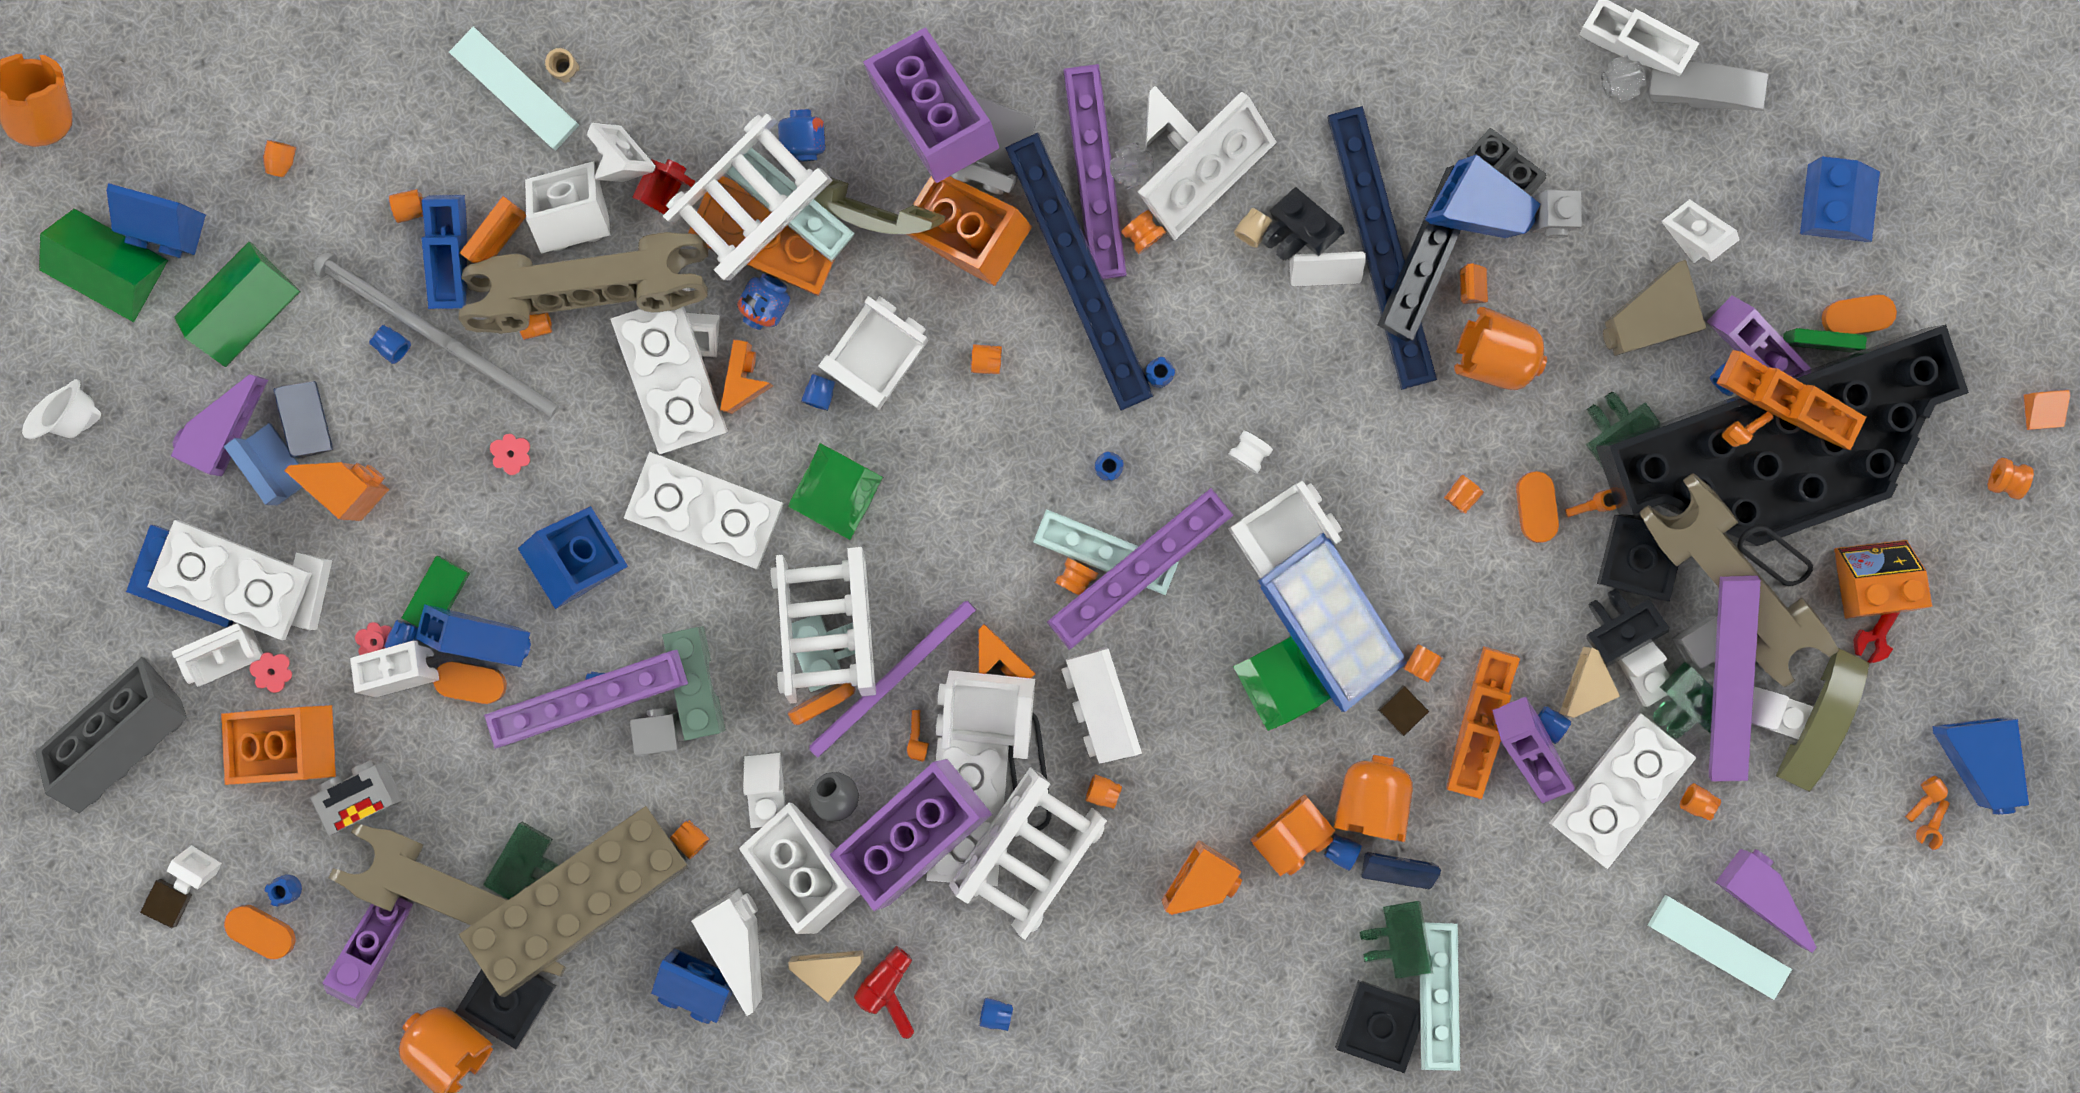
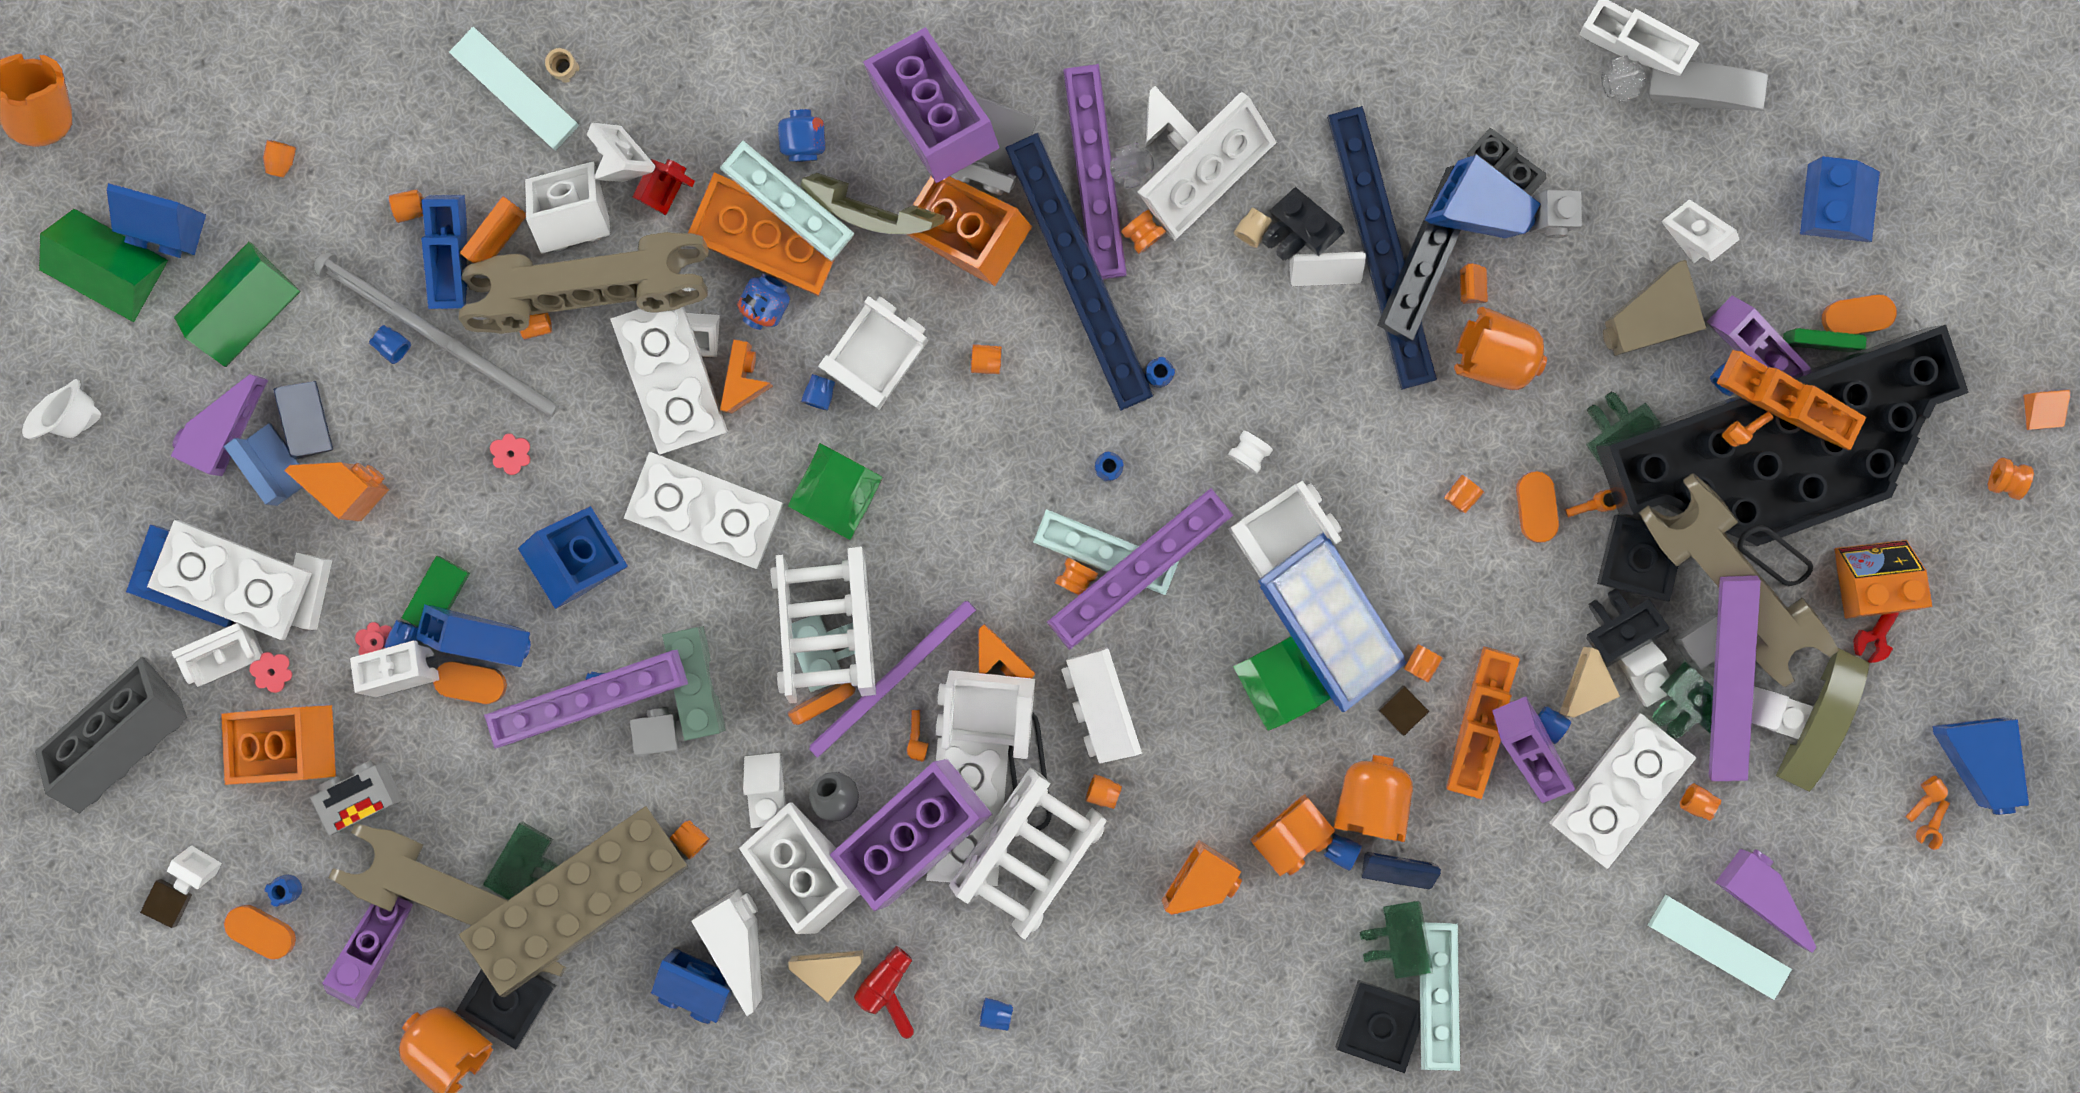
(783, 208): white fence -> none

